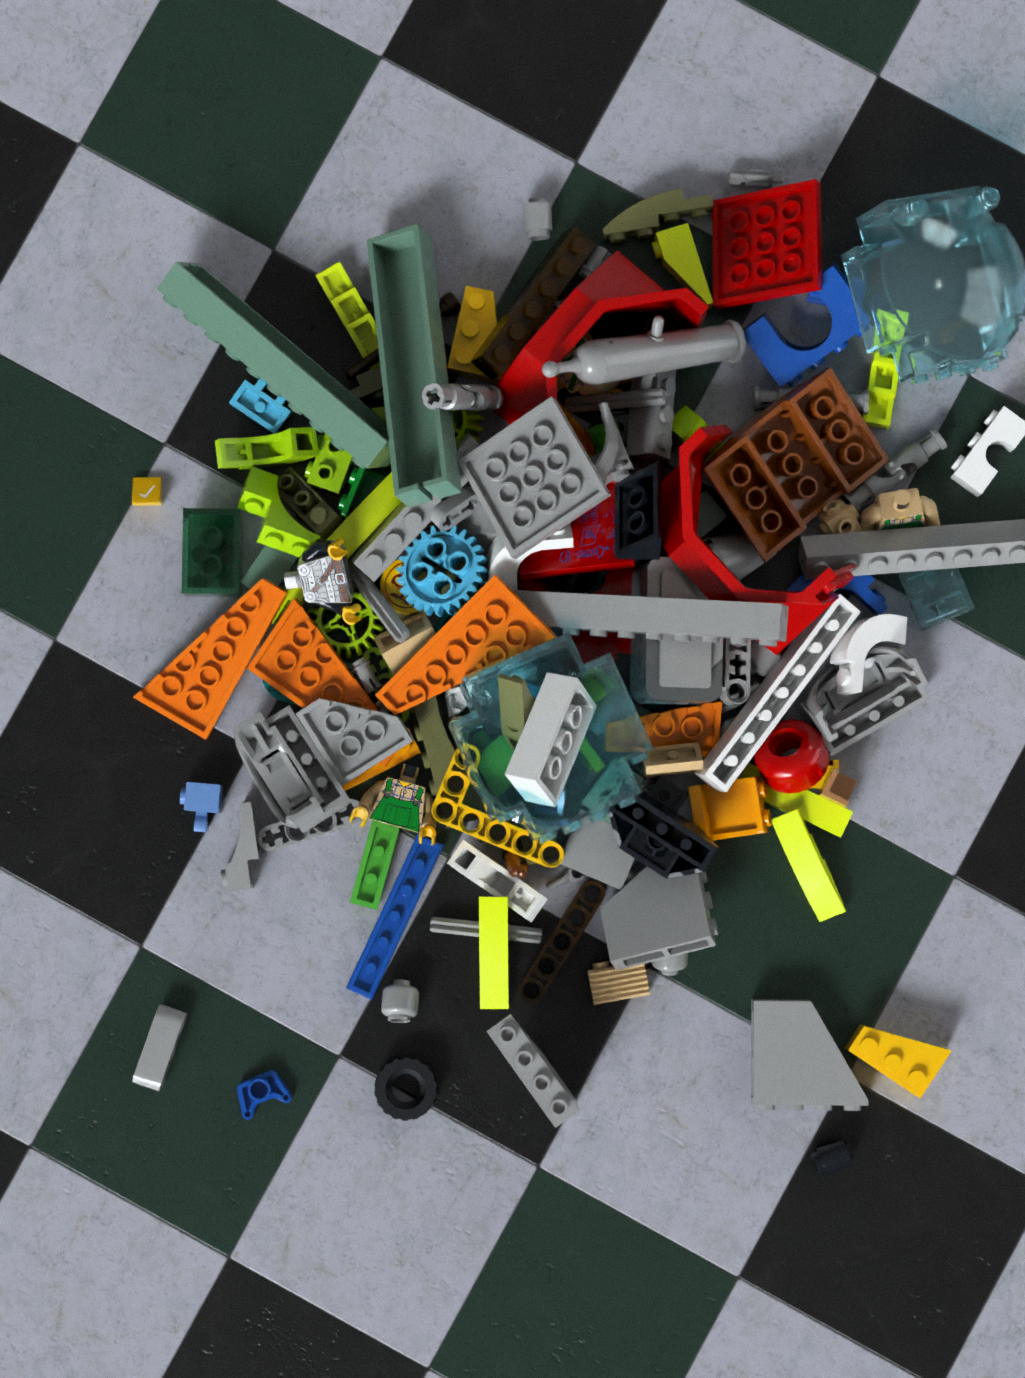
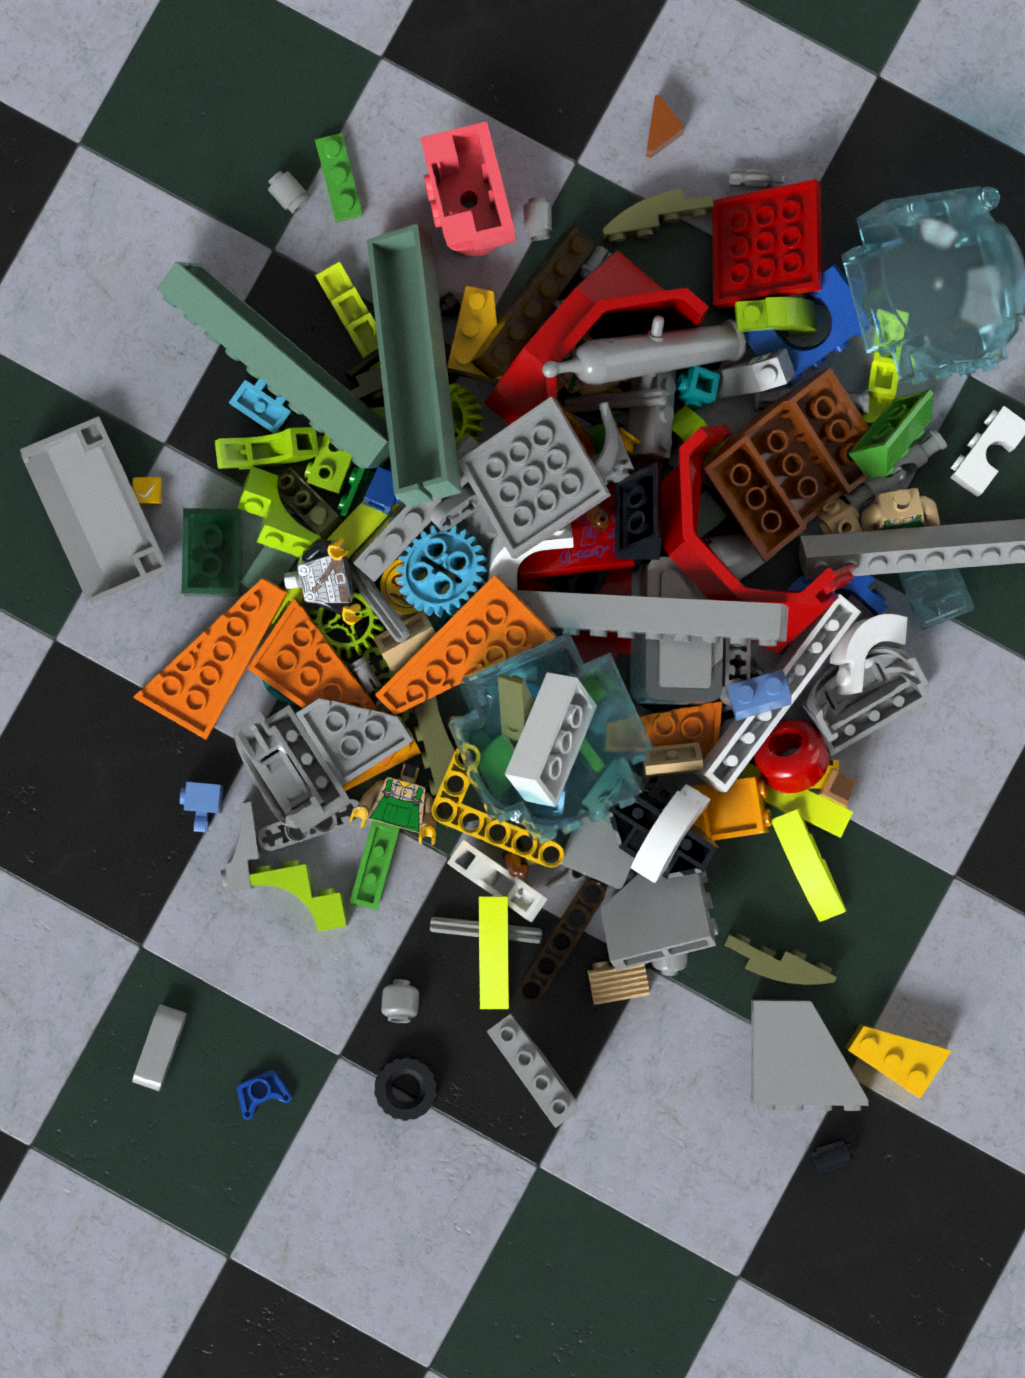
(94, 511): none -> light grey slope
(287, 191): none -> light grey brick
(326, 908): none -> lime arch
(338, 177): none -> bright green plate
(381, 491): none -> blue brick
(394, 917): blue tile -> none
(455, 701): white tile -> none
(465, 170): none -> coral brick
(465, 398): light grey piece -> none
(598, 517): none -> reddish brown arm
(628, 440): none -> yellow bush
(664, 127): none -> dark orange slope
(669, 832): none -> white arch
(680, 258): neon yellow slope -> none
(697, 387): none -> teal brick
(755, 374): none -> light grey slope
(759, 695): none -> medium blue brick
(777, 313): none -> lime arch
(788, 968): none -> olive slope
(893, 434): none -> bright green slope

